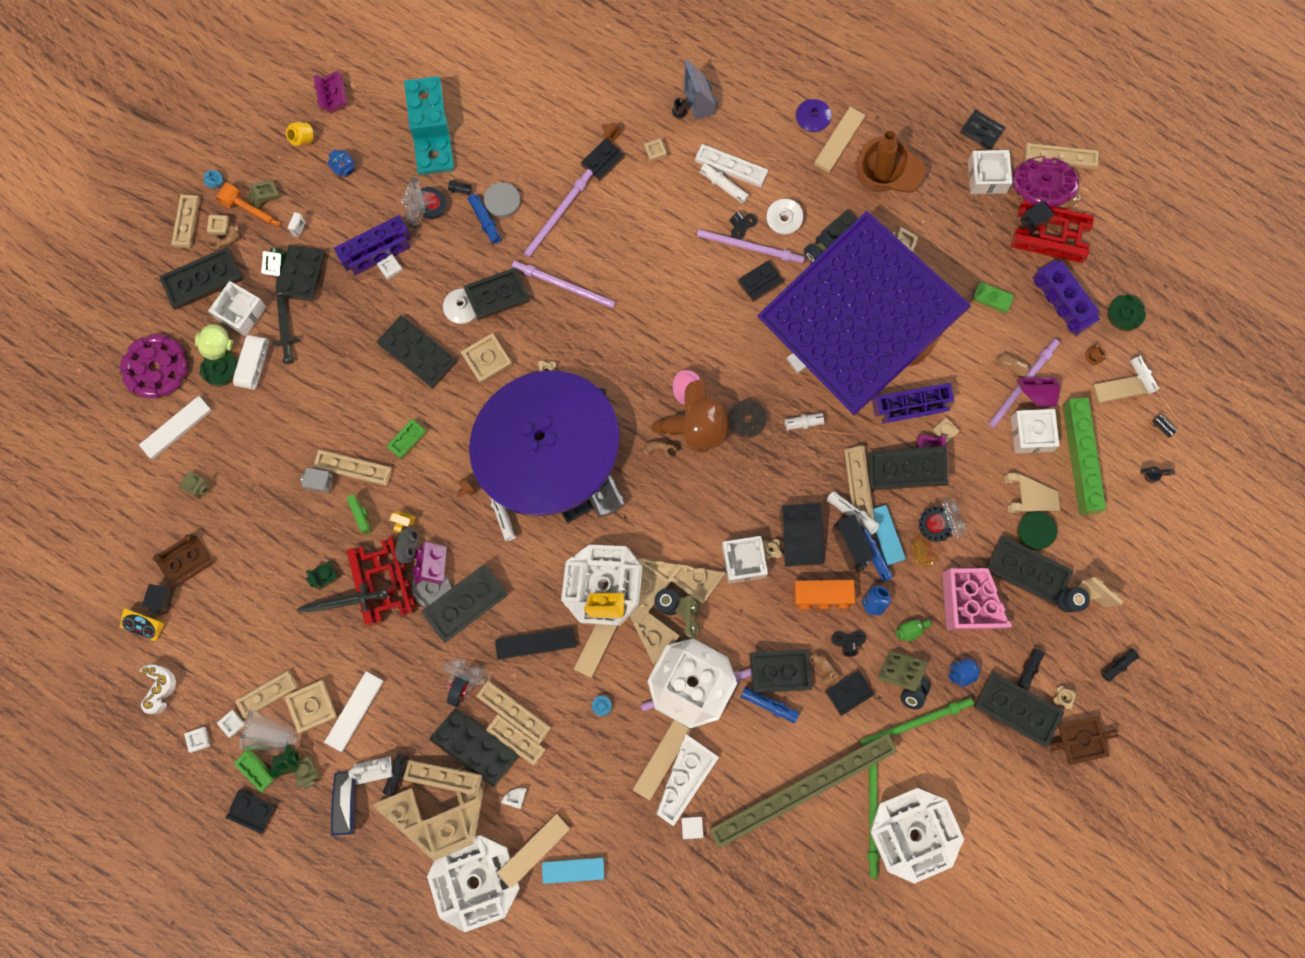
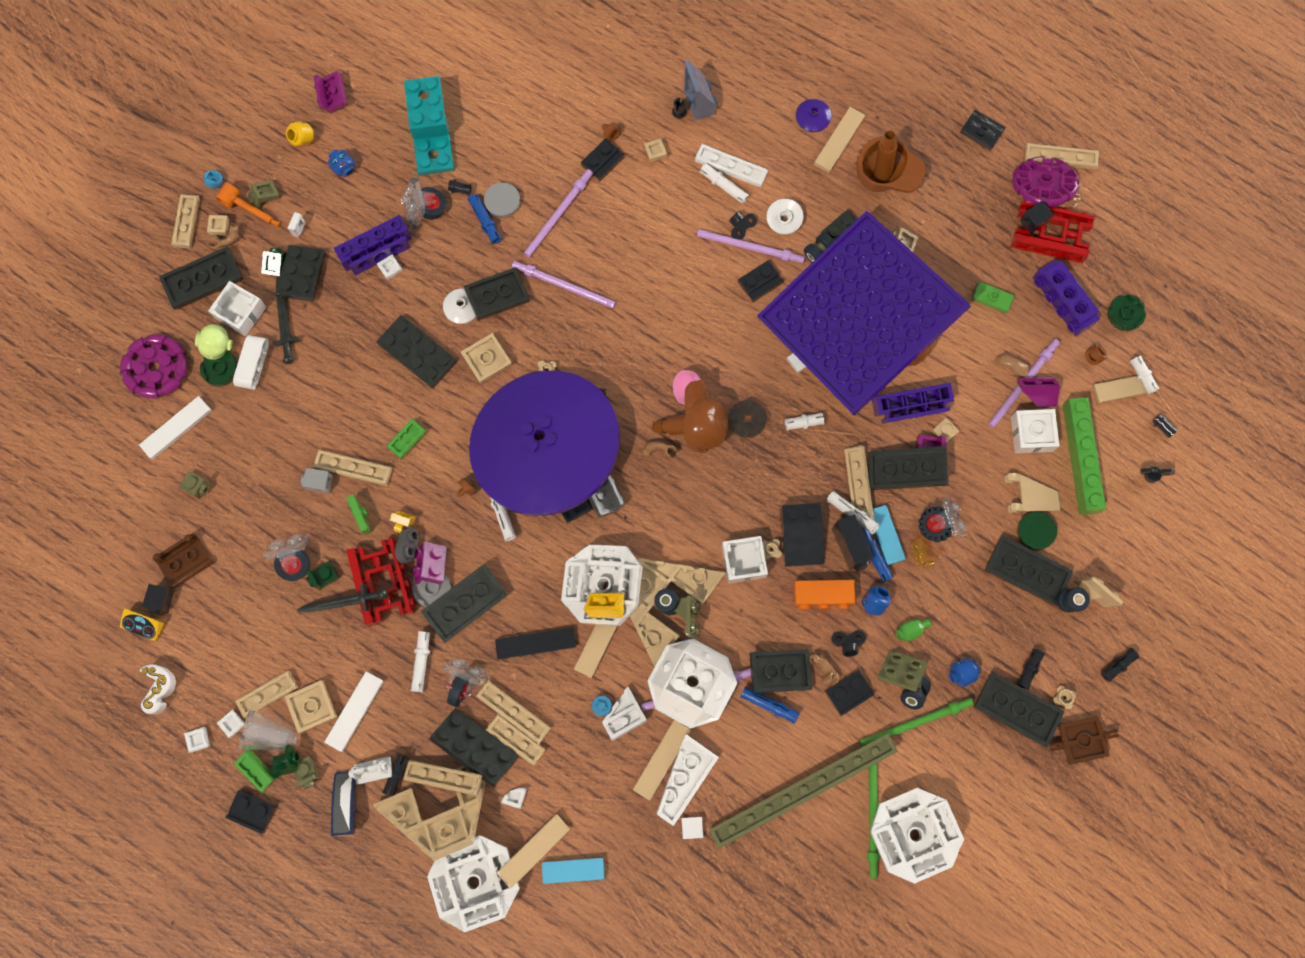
(290, 558): none -> clear plate
(420, 661): none -> white pin
(624, 716): none -> white wing
(972, 601): bright pink wedge -> none
(989, 172): white container -> none

